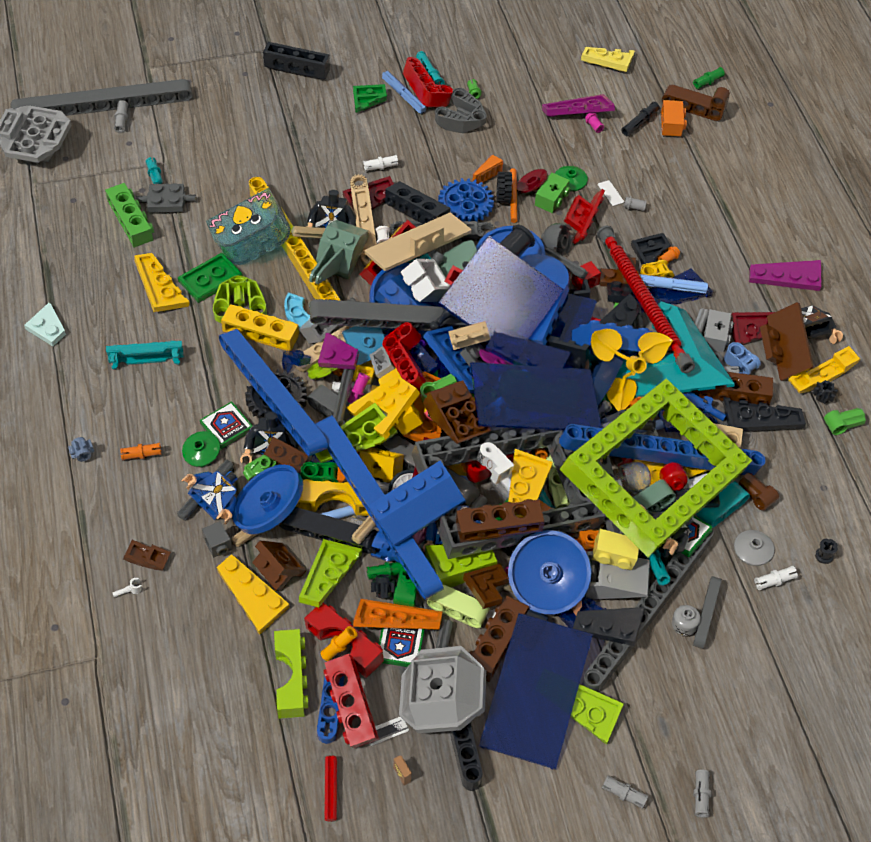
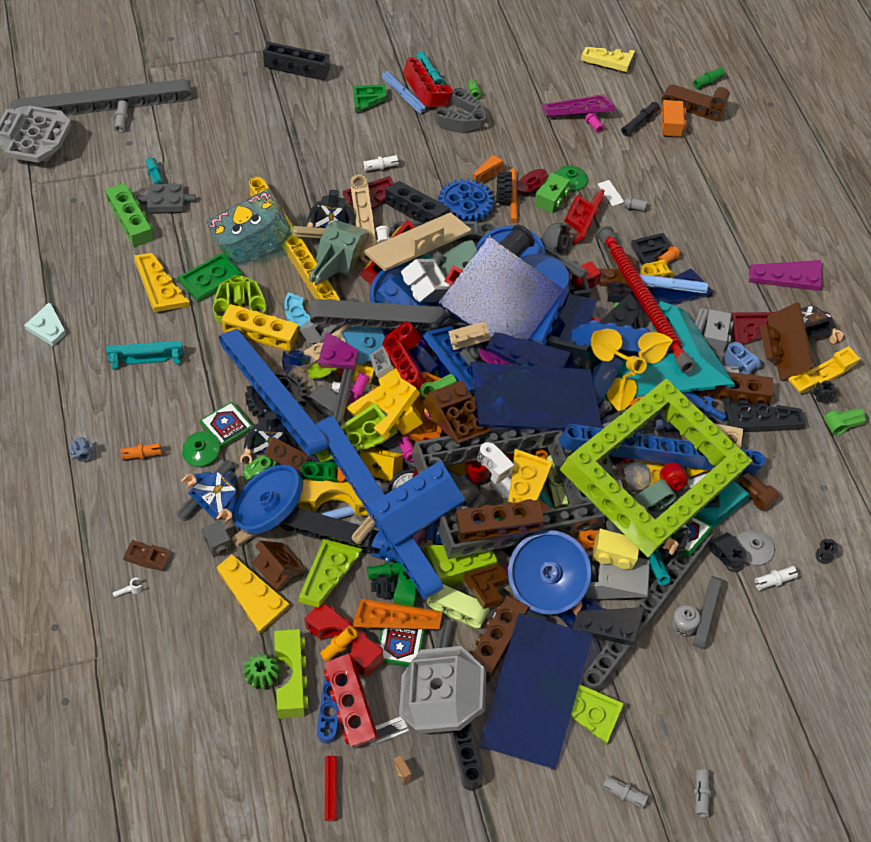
(259, 664): none -> bright green gear
(406, 448): none -> dark pink pin
(728, 550): none -> black piece

